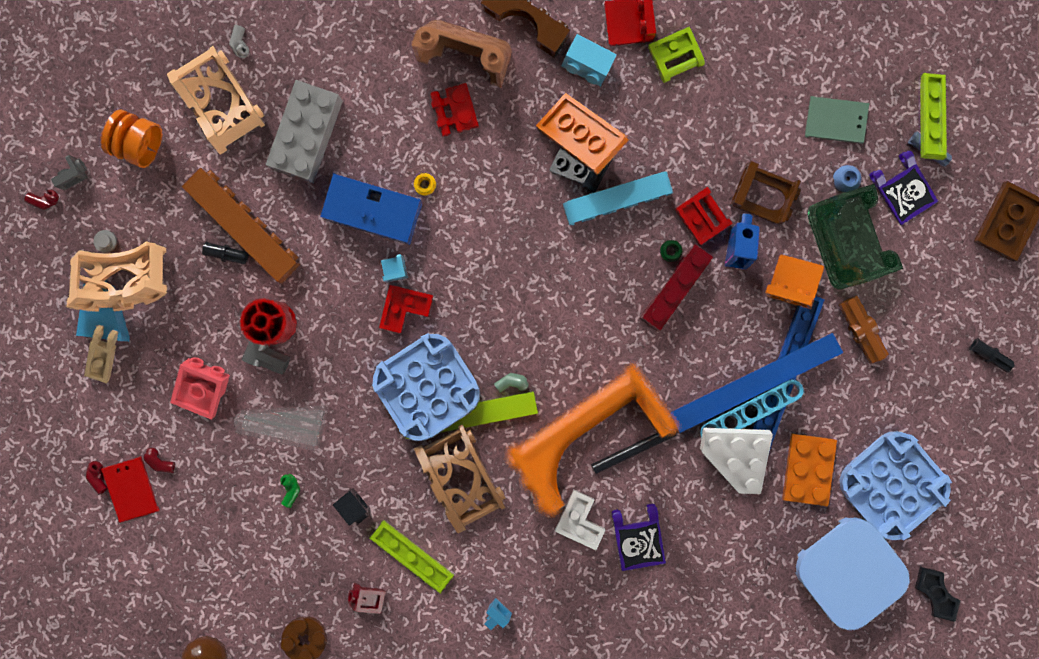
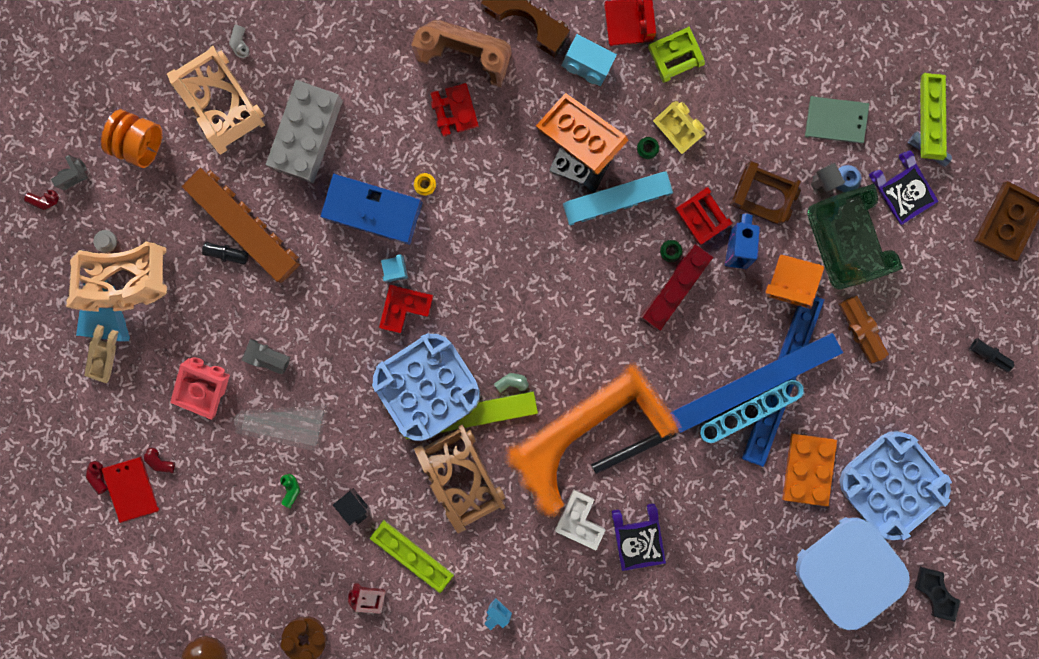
(268, 322): red cylinder -> none
(647, 141): none -> dark green plate
(679, 126): none -> light yellow bracket
(738, 456): white plate -> none
(827, 178): none -> dark grey piece

